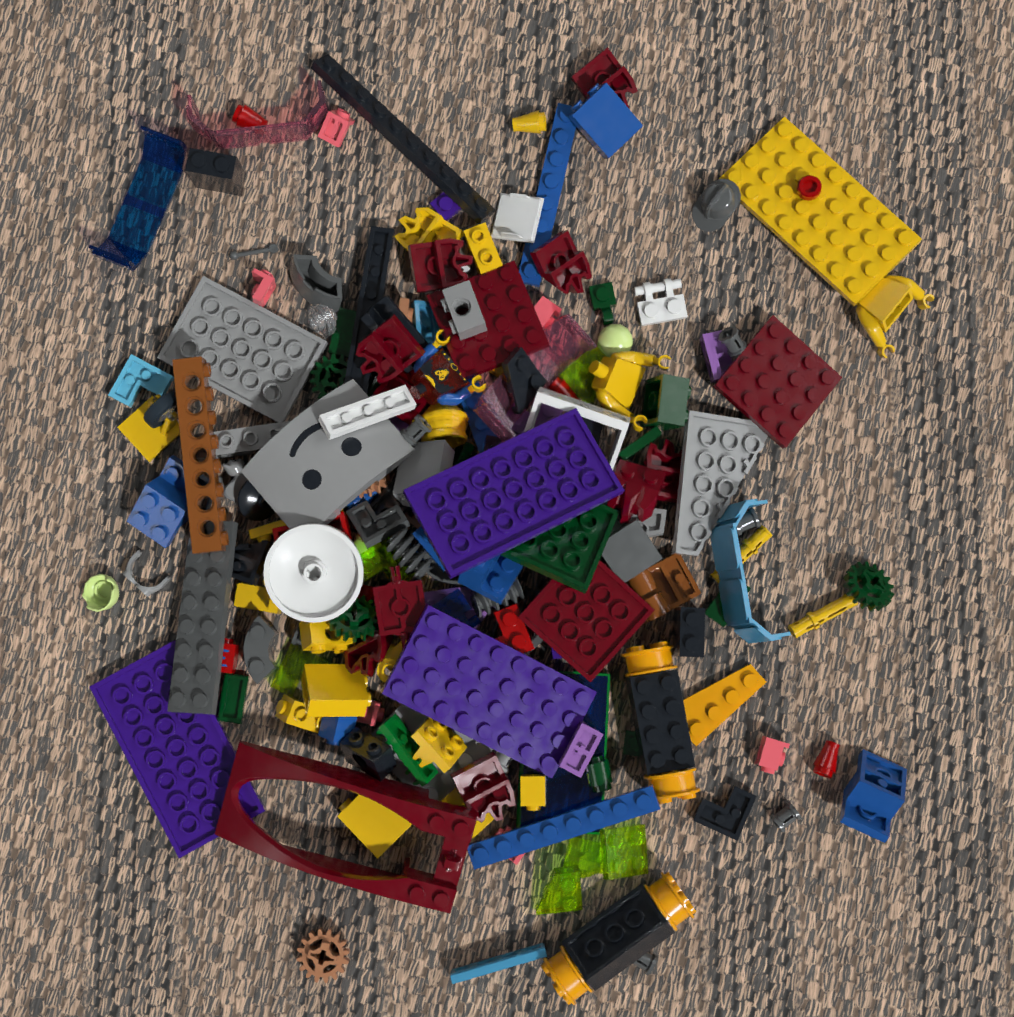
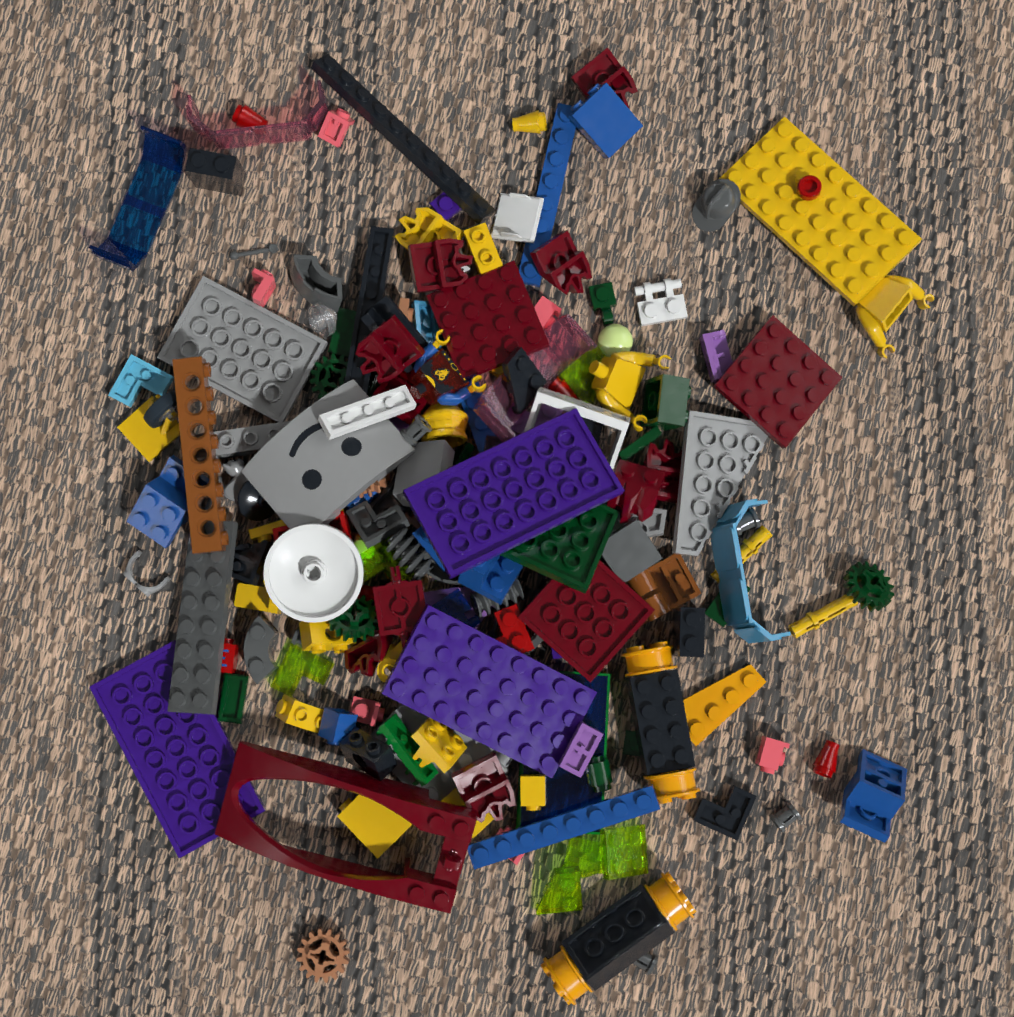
(97, 586): yellowish green hair -> none
(334, 691): yellow brick -> none
(463, 297): light grey brick -> none
(498, 963): dark azure tile -> none
(732, 341): dark grey bush -> none

